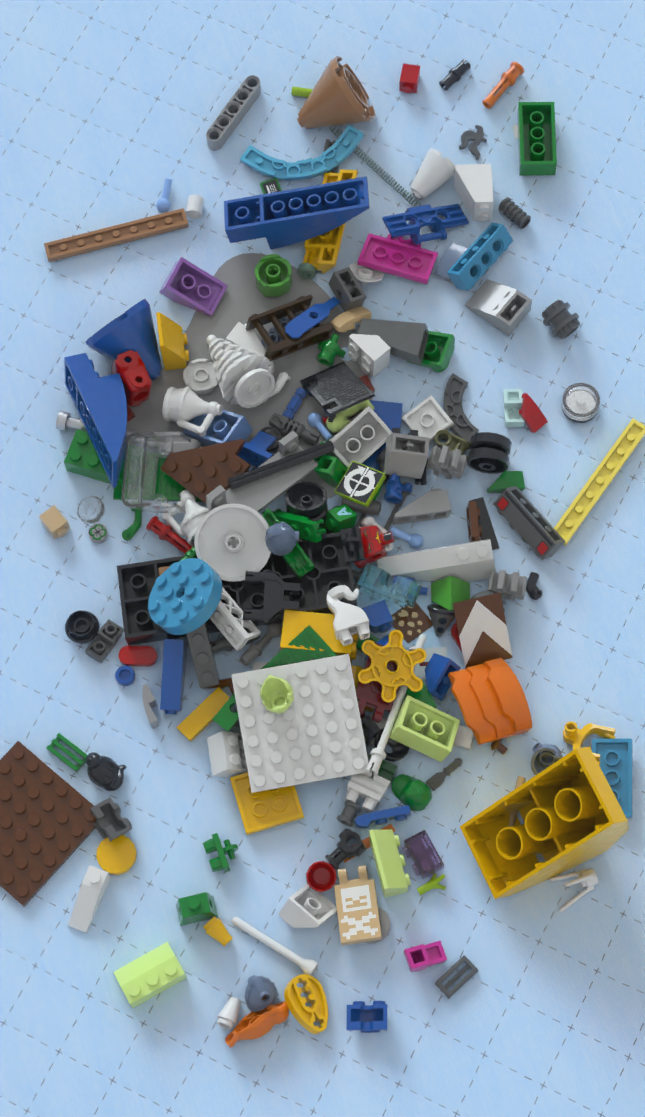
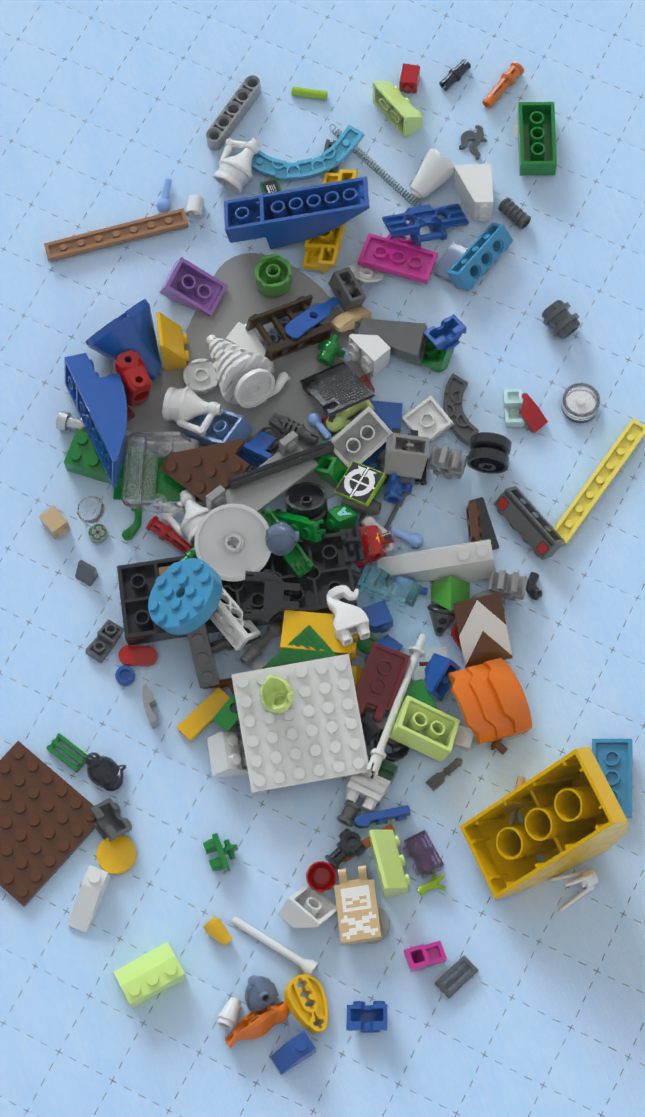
(82, 627): black piece -> none
(86, 573): none -> dark grey slope
(173, 675): blue slope -> none
(196, 908): green torso -> none
(237, 169): none -> white piece
(265, 808): yellow plate -> none
(293, 1052): none -> blue slope
(294, 403): blue axle -> none
(306, 271): sand green tile -> none
(336, 99): medium nougat cone -> none
(396, 107): none -> yellowish green slope
(405, 664): yellow plate -> none
(411, 622): reddish brown sticker -> none
(411, 792): green piece -> none
(429, 506): light grey slope -> none
(446, 335): none -> blue cylinder
(453, 441): olive piece -> none
(500, 305): light grey slope -> none
(507, 480): green slope -> none
(544, 756): sand blue helmet -> none
(576, 736): yellow piece -> none

